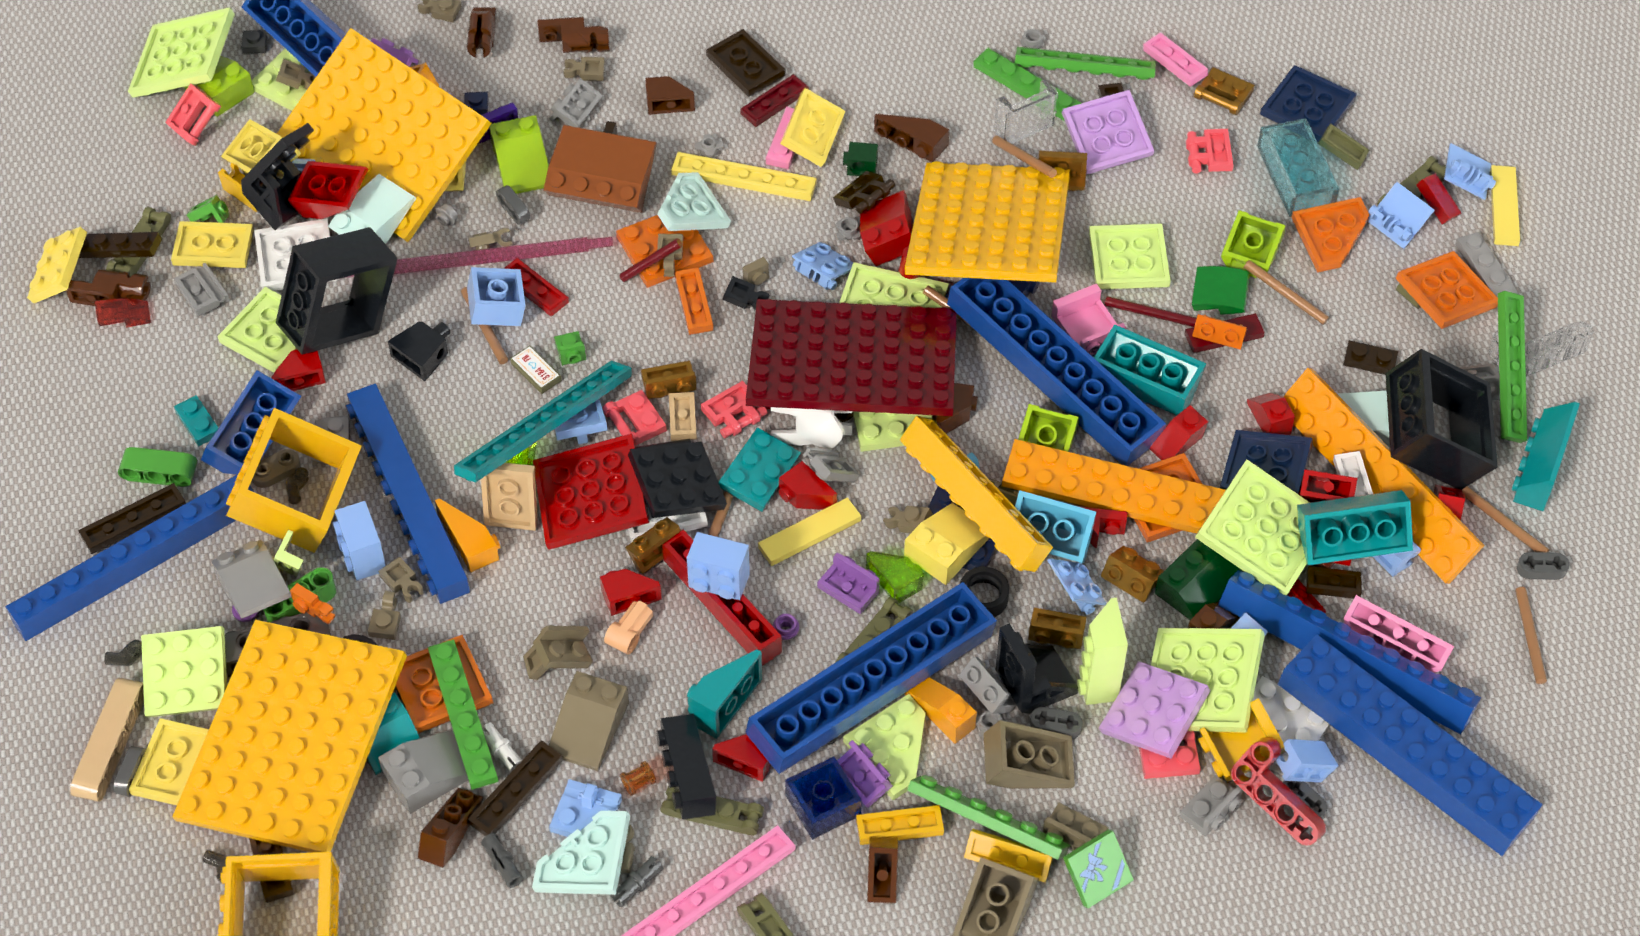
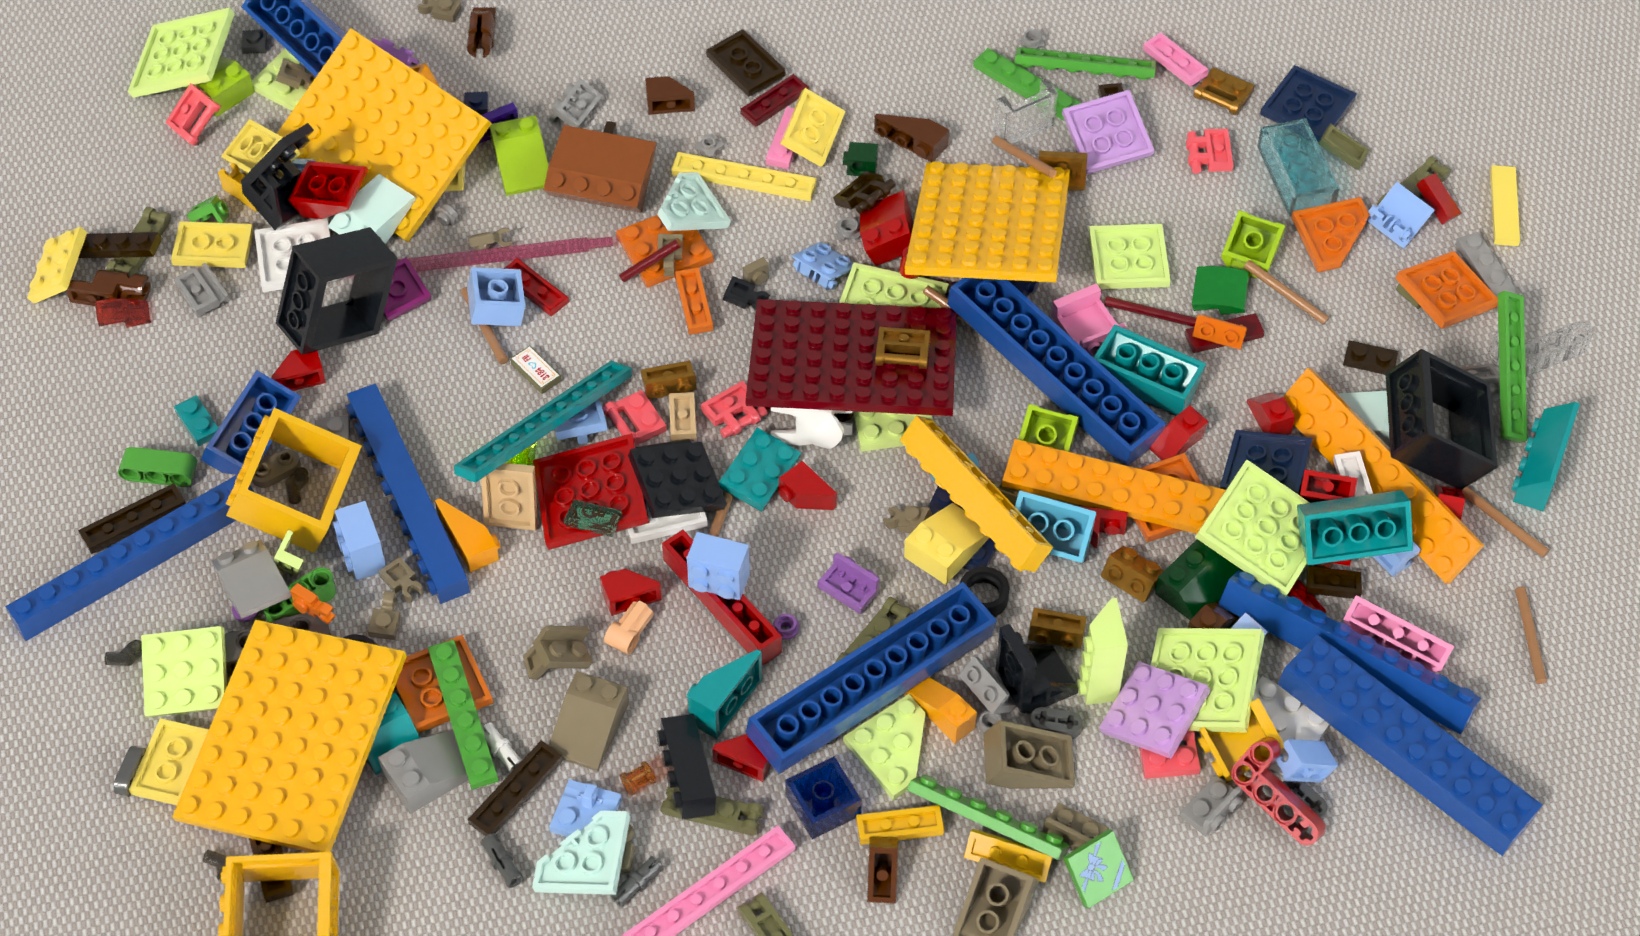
(108, 740): tan beam -> none
(256, 333): yellowish green plate -> none
(405, 291): none -> magenta plate
(420, 348): black torso -> none
(447, 828): reddish brown slope -> none
(513, 204): dark grey beam -> none
(570, 348): bright green bracket -> none
(574, 34): reddish brown plate -> none
(588, 69): dark tan plate -> none
(593, 518): none -> tile
(647, 548): pearl gold bracket -> none
(809, 531): light yellow tile -> none
(830, 466): light grey plate -> none
(866, 777): medium lavender bracket -> none
(896, 574): clear neon green slope -> none
(902, 341): none -> pearl gold plate
(963, 405): reddish brown slope -> none
(1078, 584): light blue hinge -> none
(1468, 171): light blue hinge -> none
(1543, 565): dark grey beam -> none

